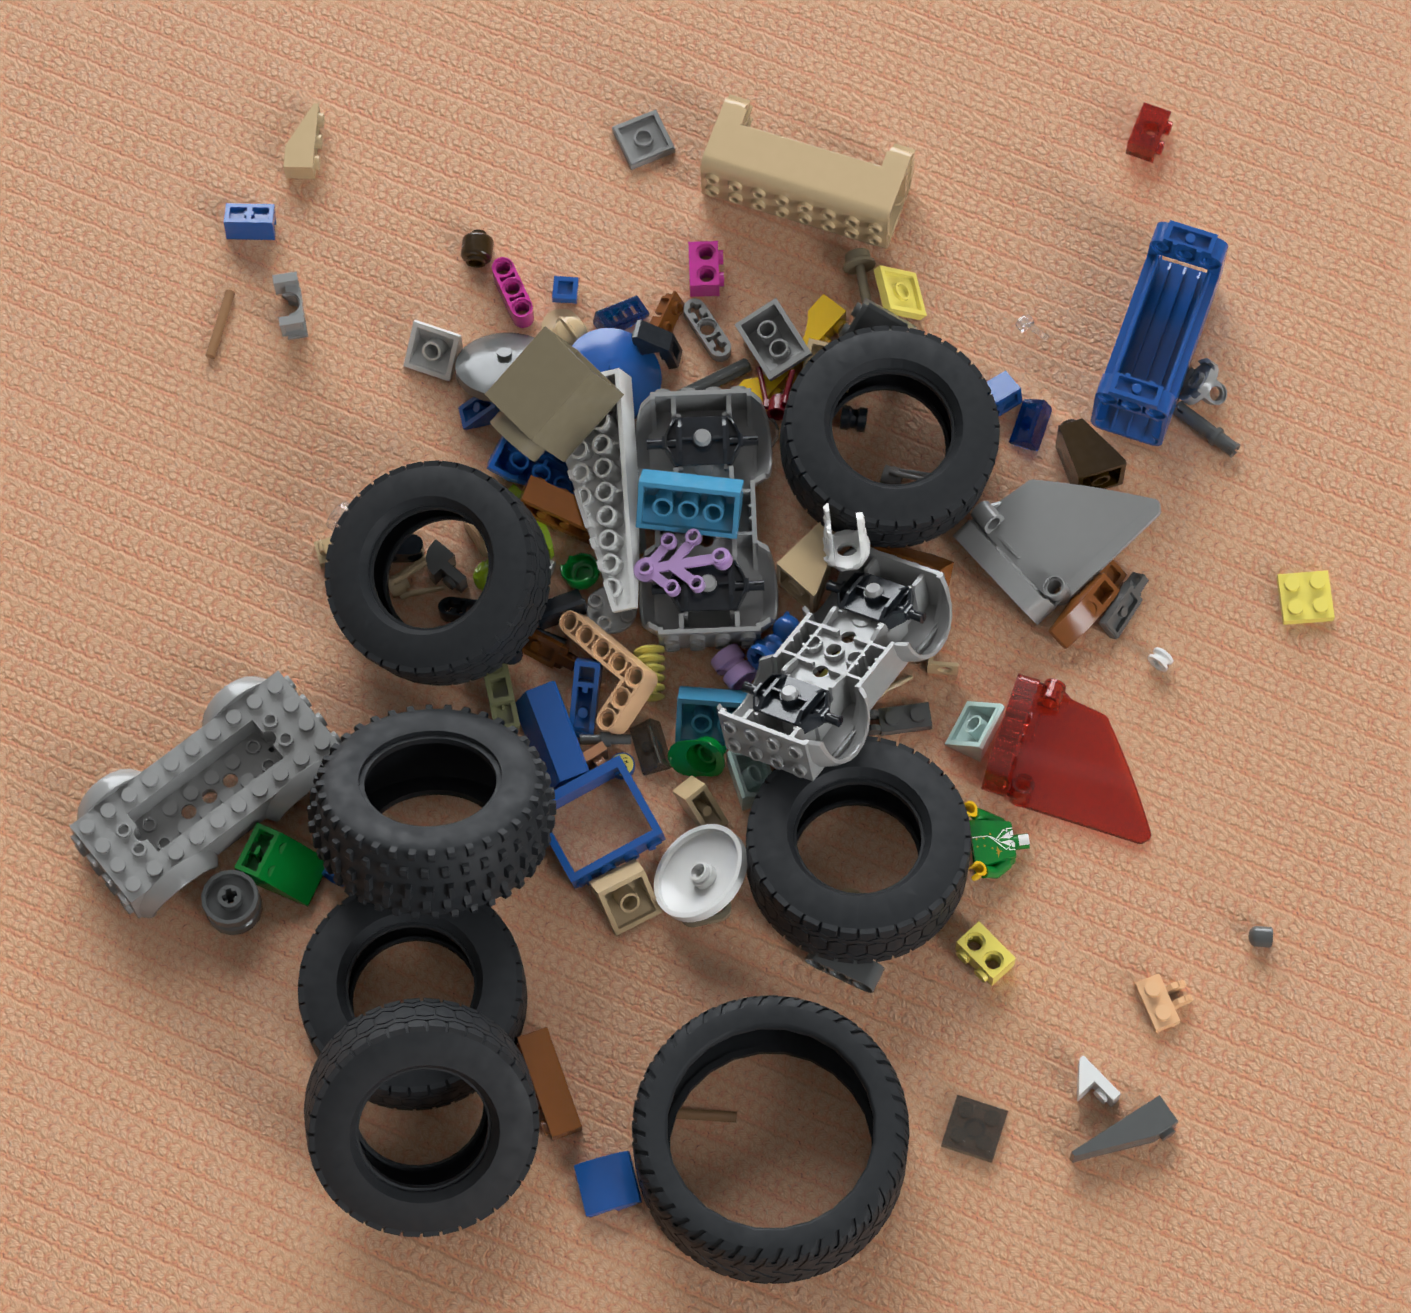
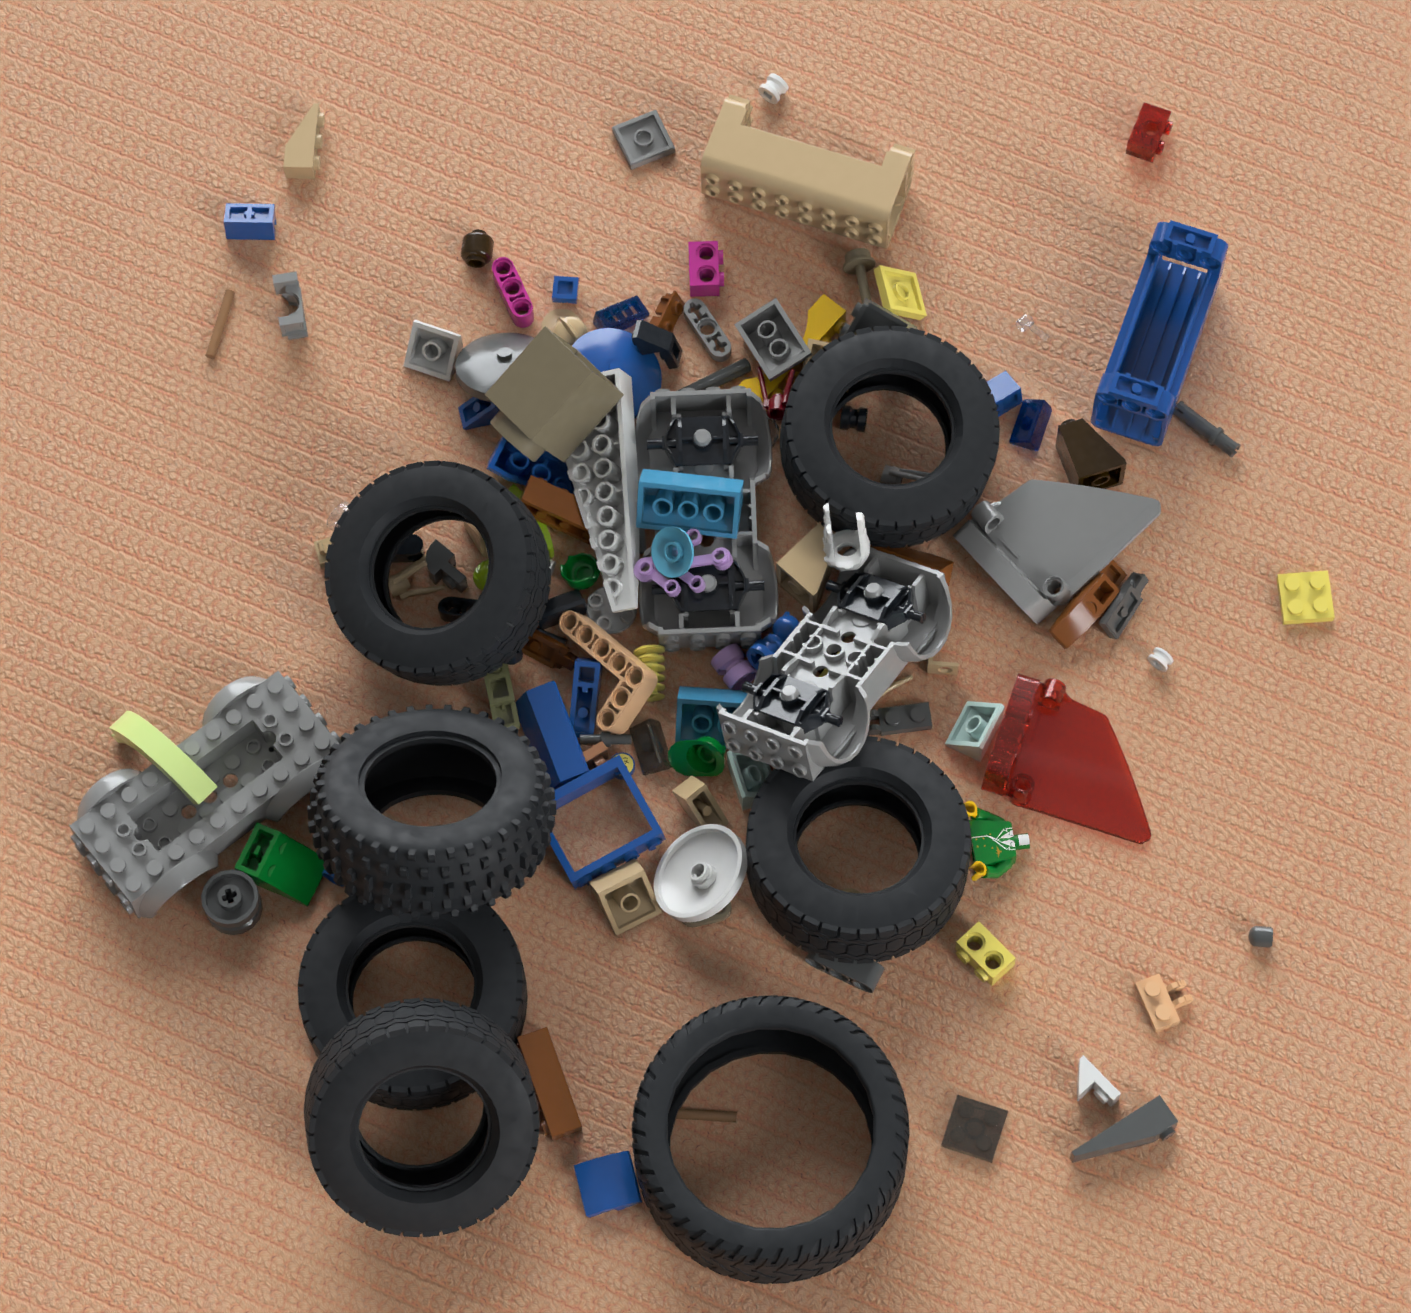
(164, 755): none -> yellowish green arch
(665, 549): none -> medium azure dish
(773, 88): none -> white wheel
(1200, 382): light grey tile -> none

